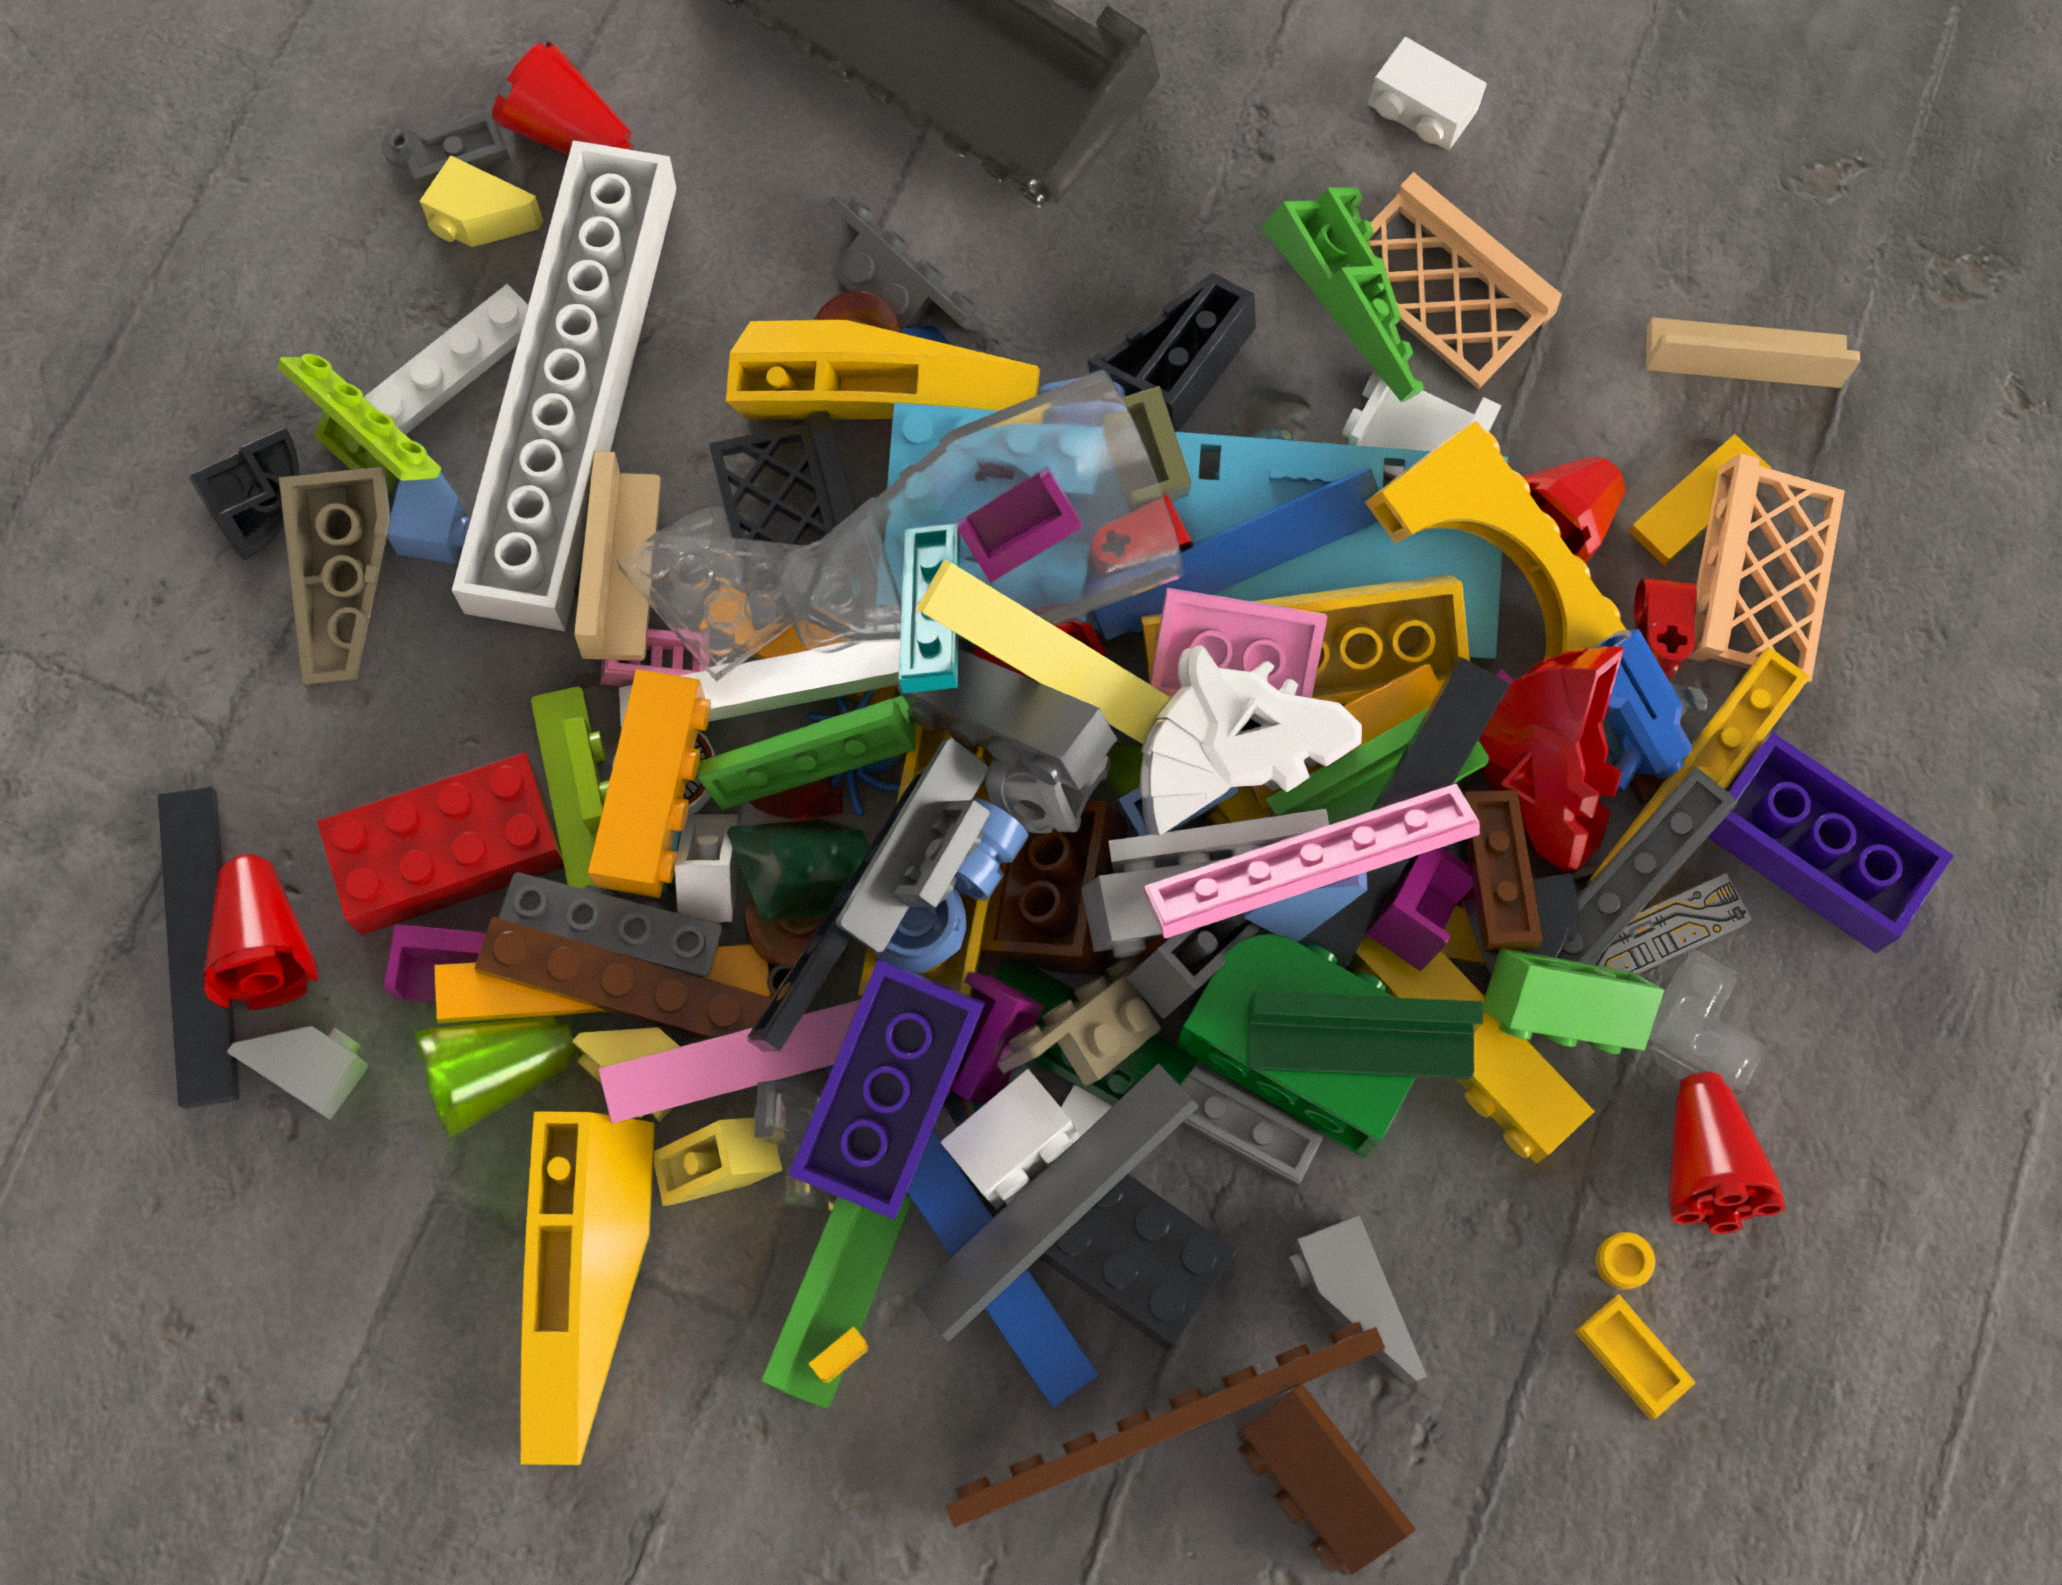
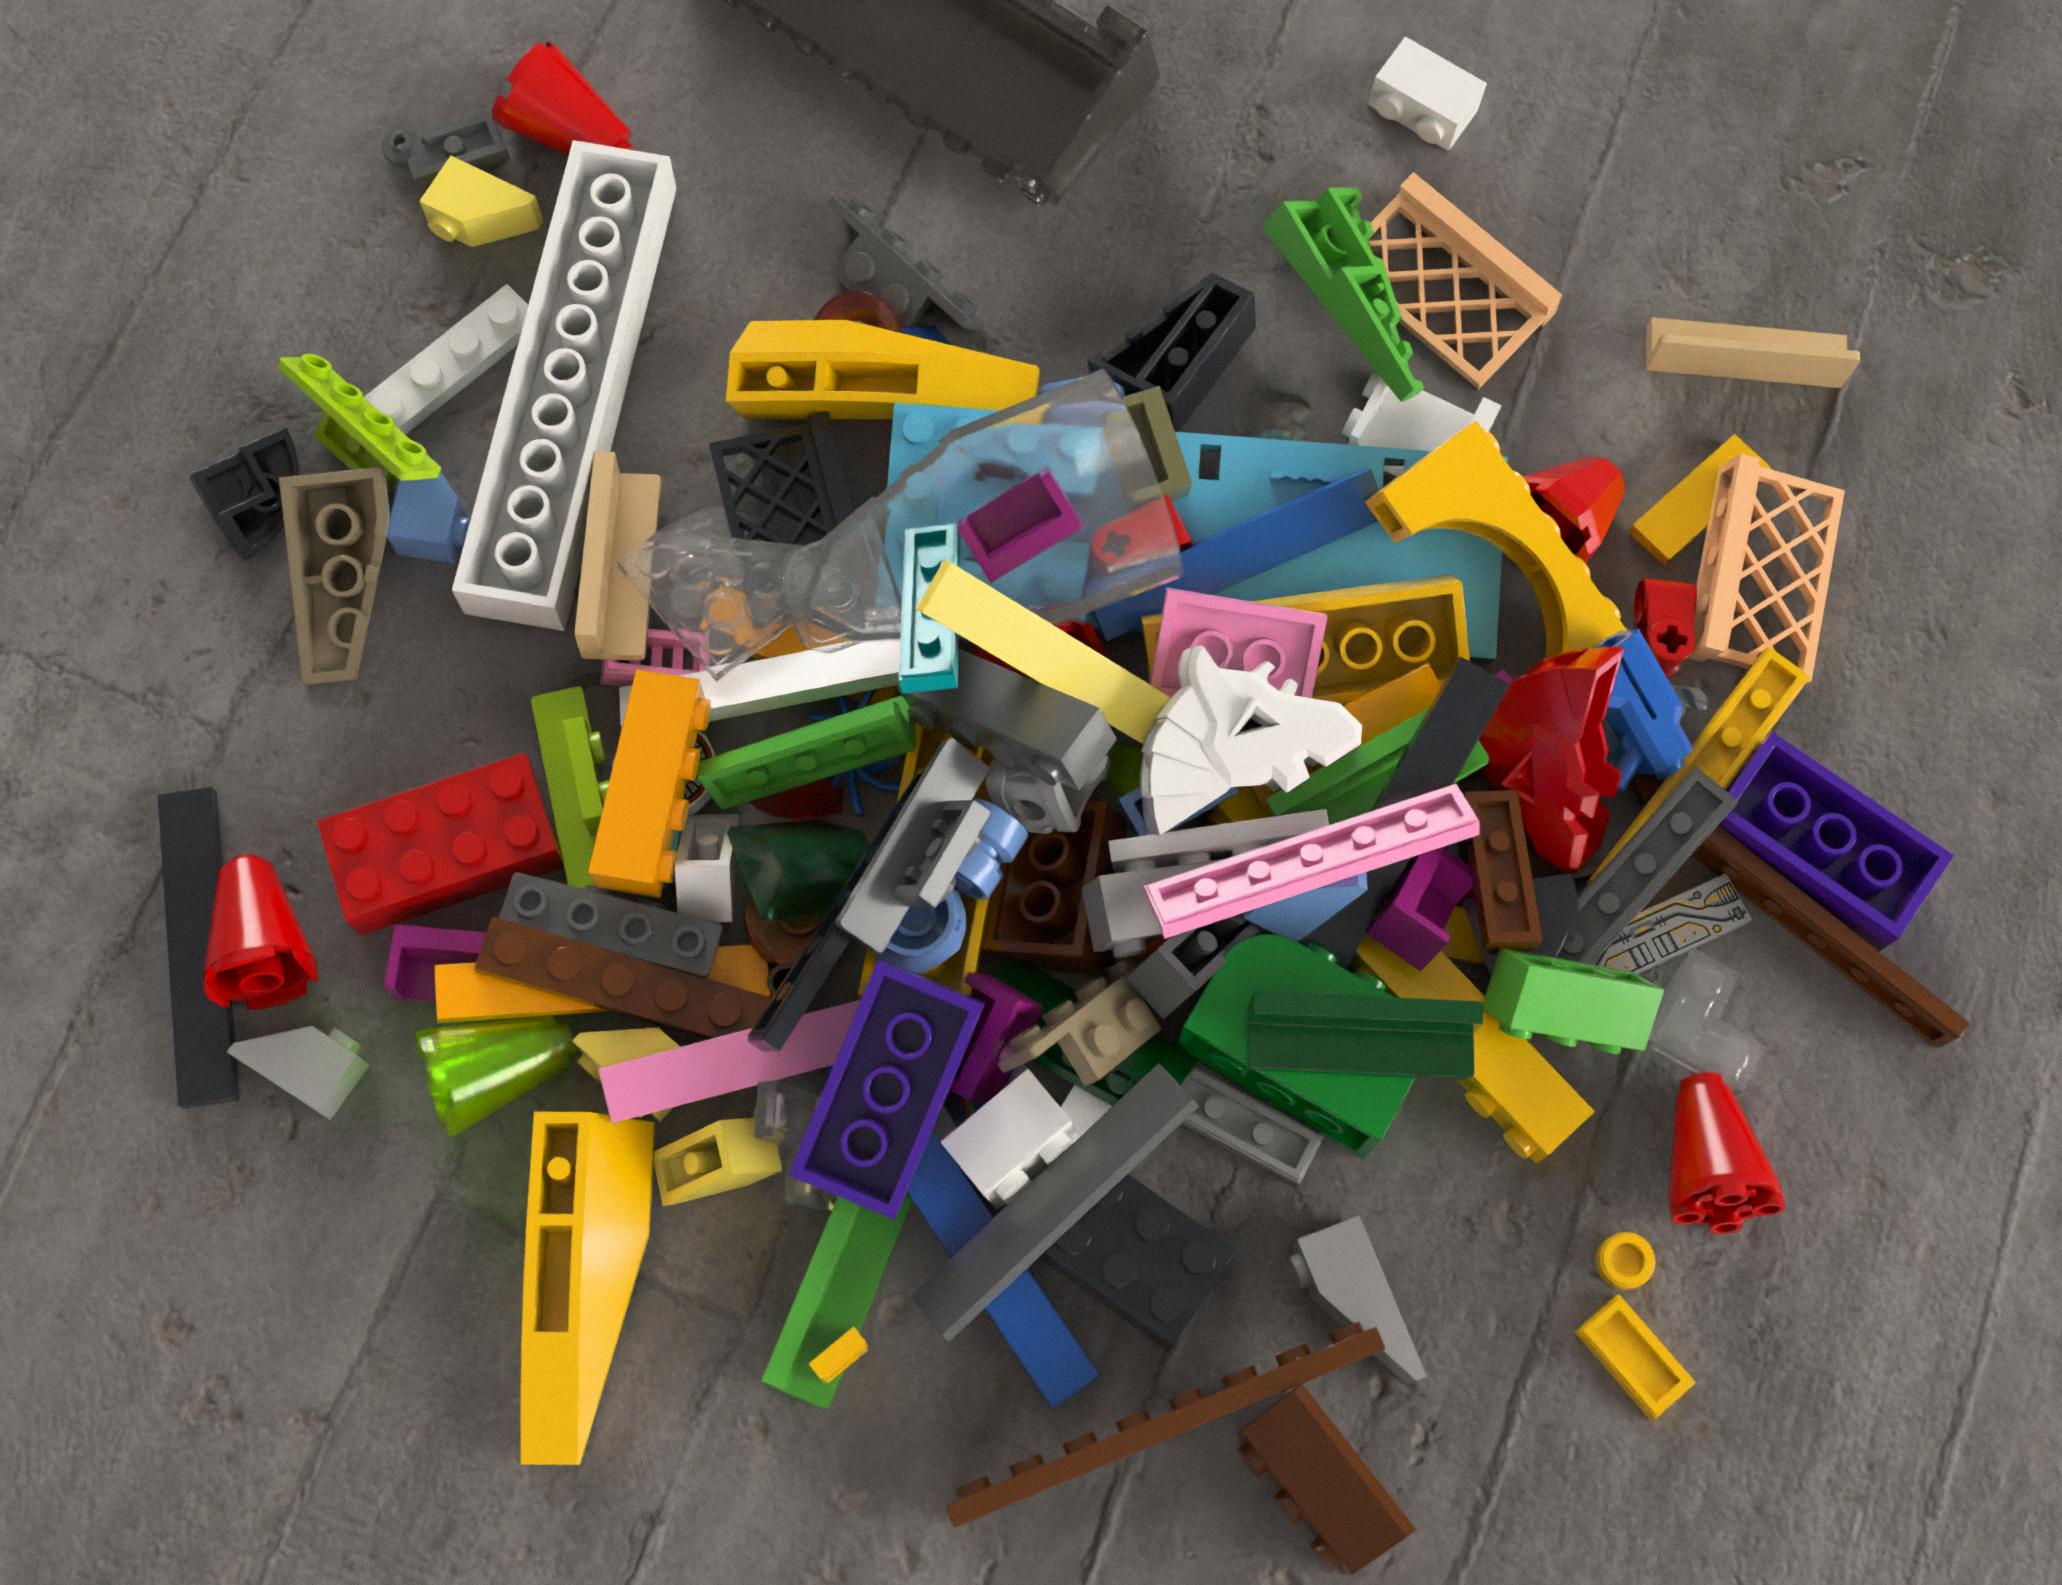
(1831, 939): none -> reddish brown tile

